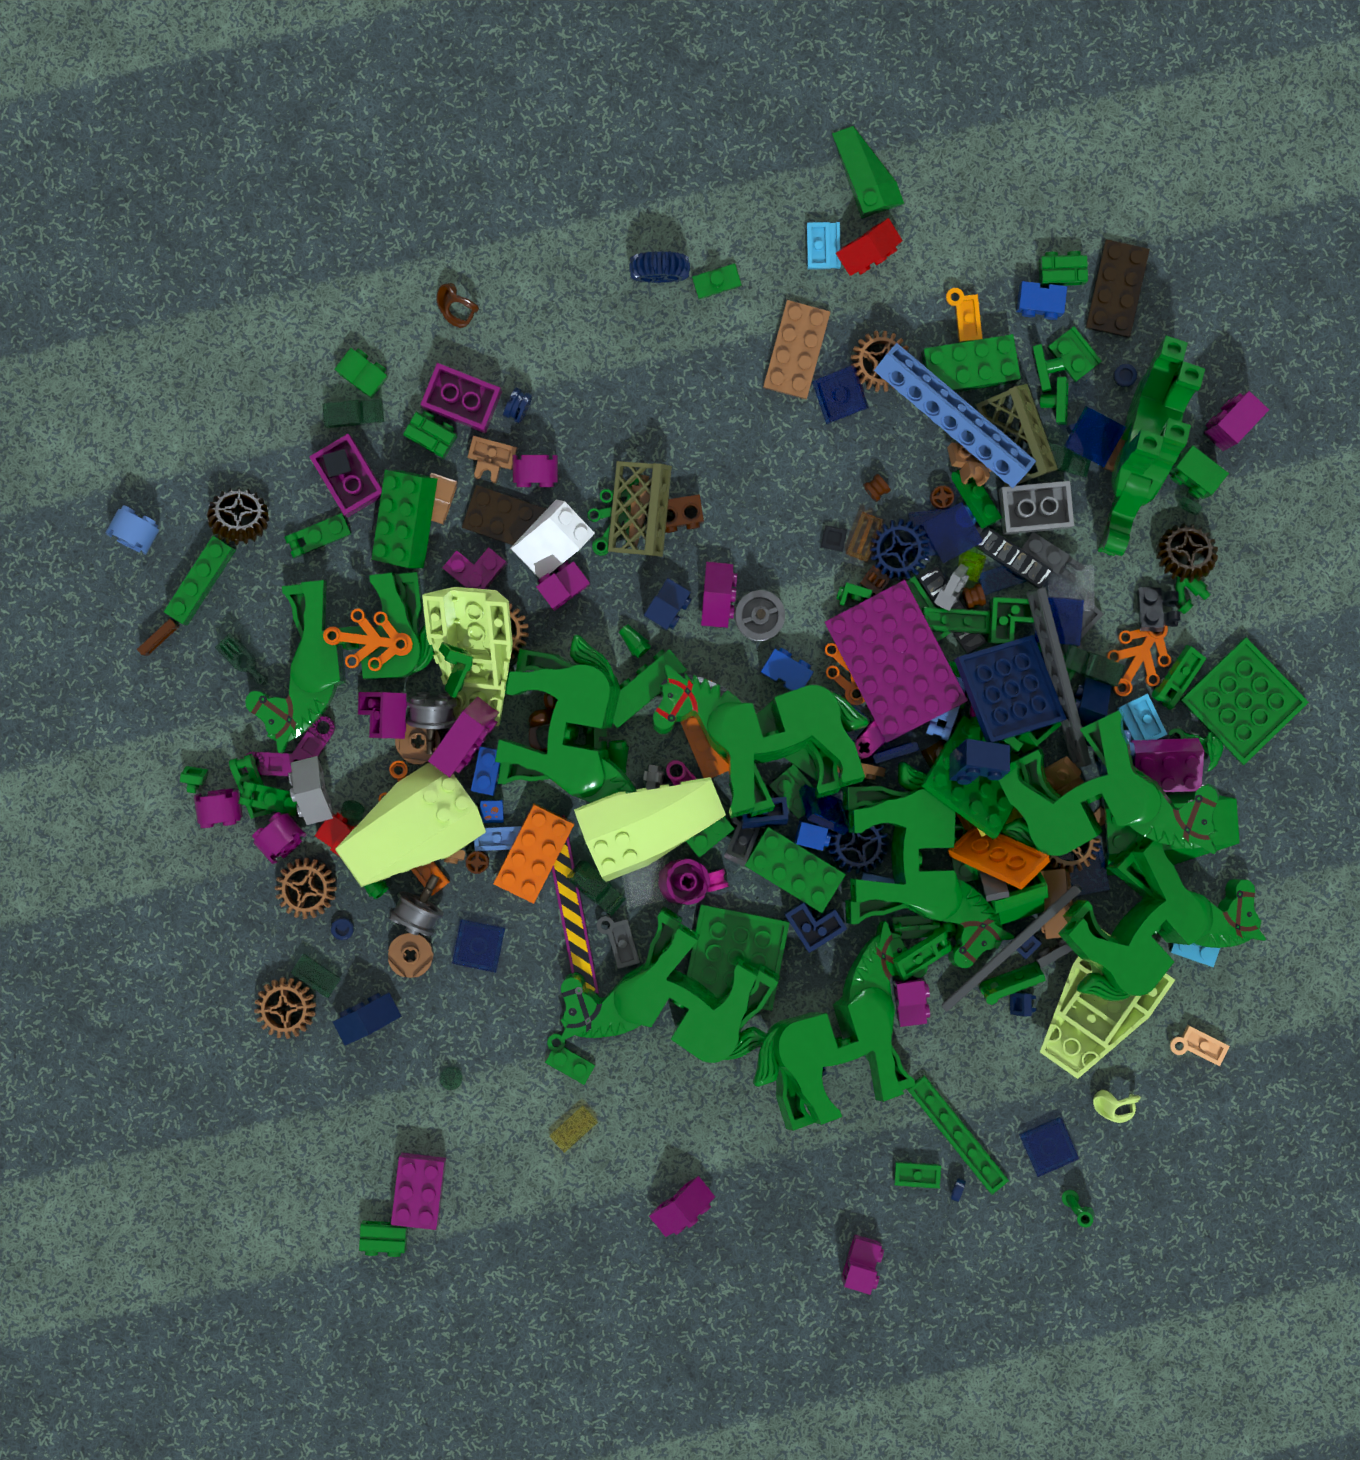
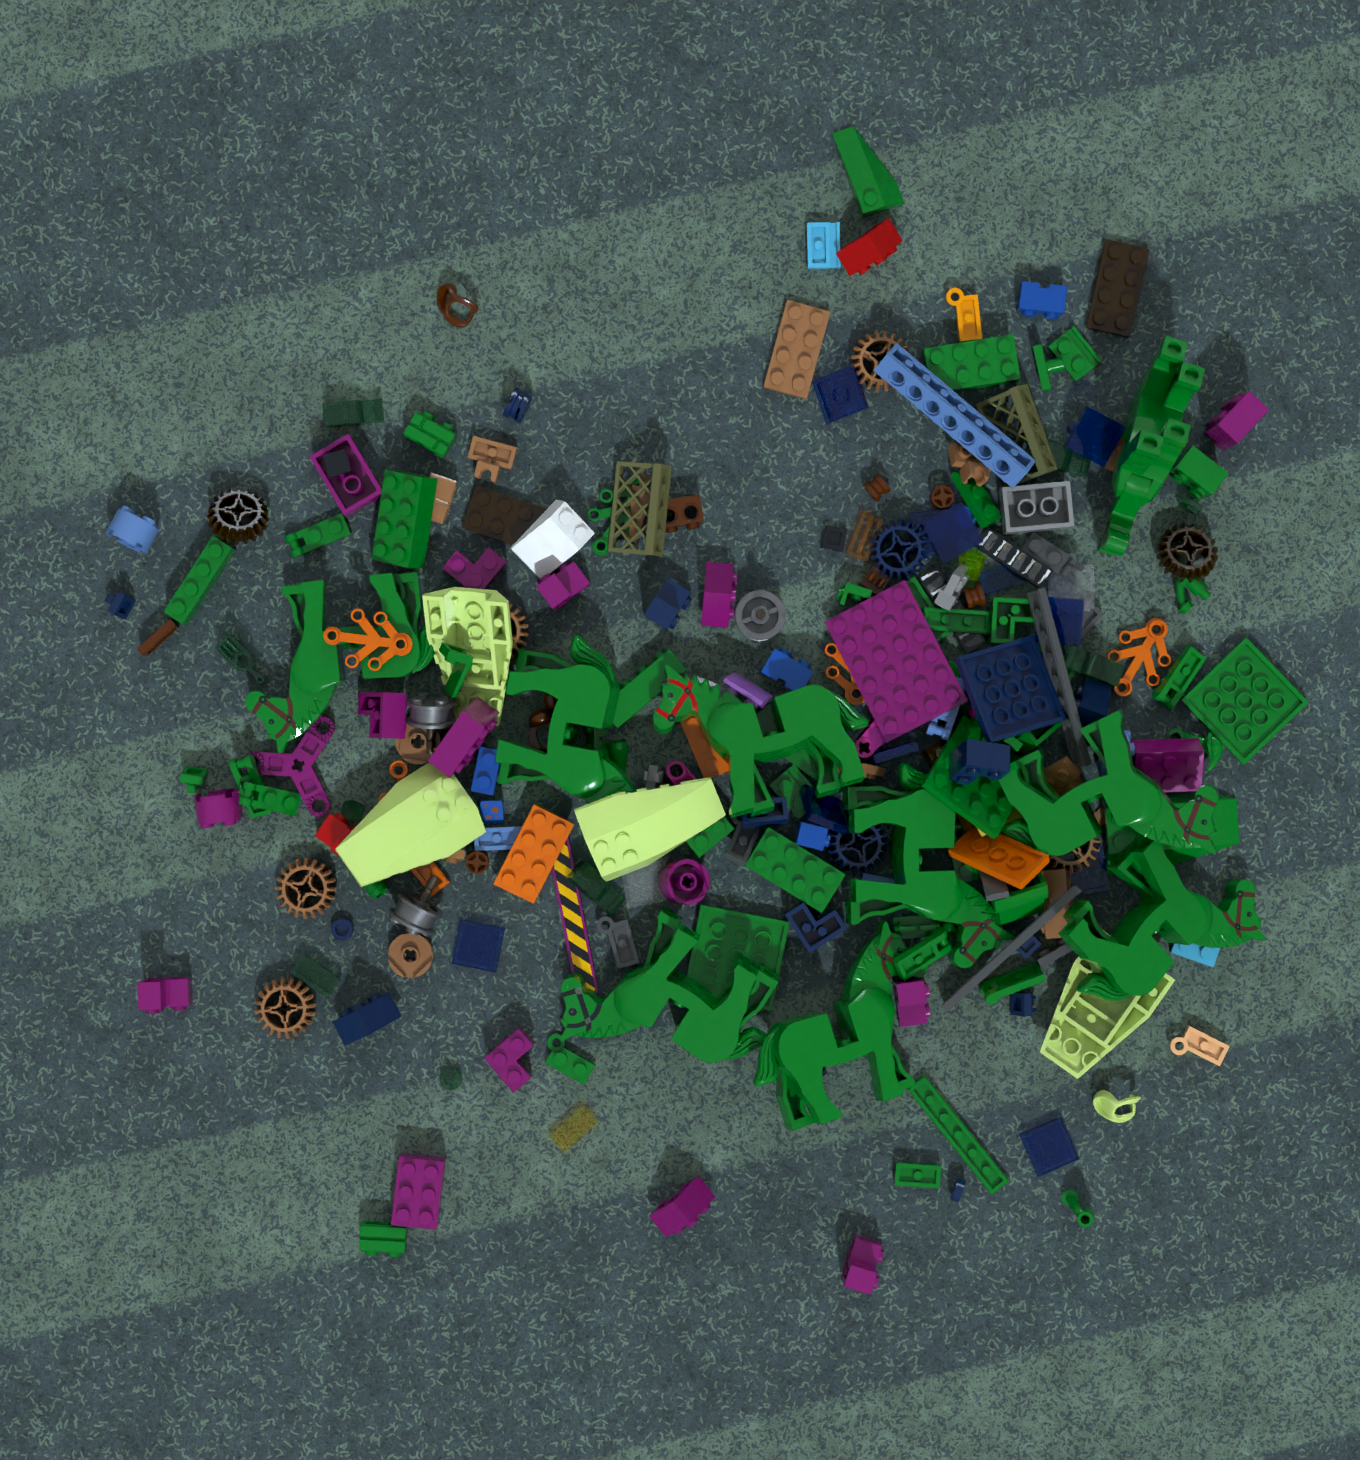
(120, 604): none -> dark blue tile
(158, 993): none -> magenta brick
(278, 837): magenta brick -> none
(310, 790): light grey brick -> none
(361, 372): green brick -> none
(461, 398): magenta brick -> none
(506, 1062): none -> magenta brick
(535, 470): magenta brick -> none
(636, 643): green cone -> none
(659, 267): dark blue gear -> none
(716, 281): green tile -> none
(717, 880): dark pink wheel -> none
(740, 685): none -> medium lavender slope
(1058, 401): green tile -> none
(1063, 269): green brick -> none
(1125, 375): dark blue tile -> none
(1142, 719): medium azure plate -> none
(1151, 609): black plate -> none

